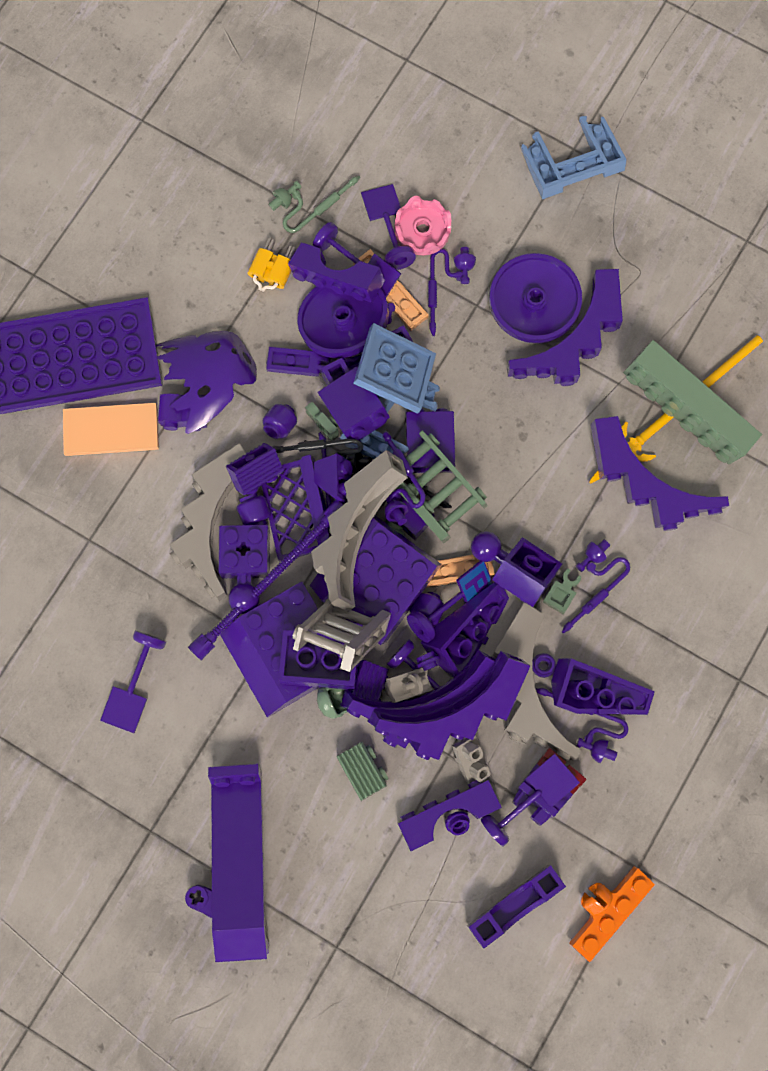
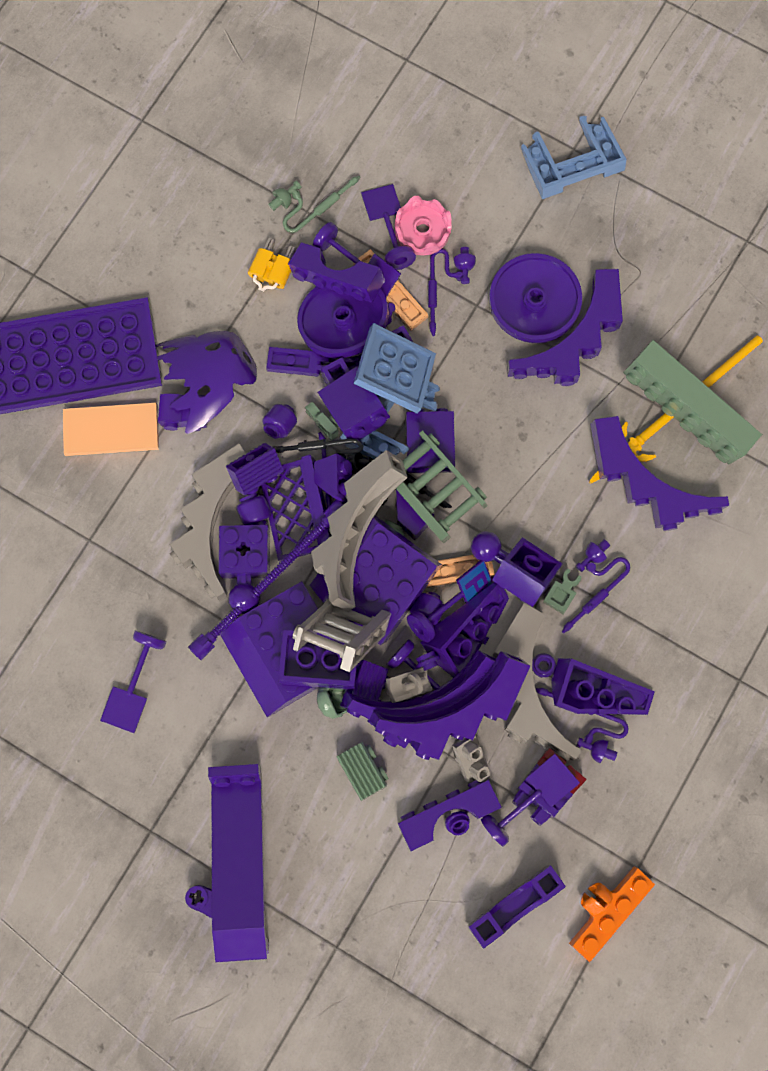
(395, 508): dark purple piece -> none

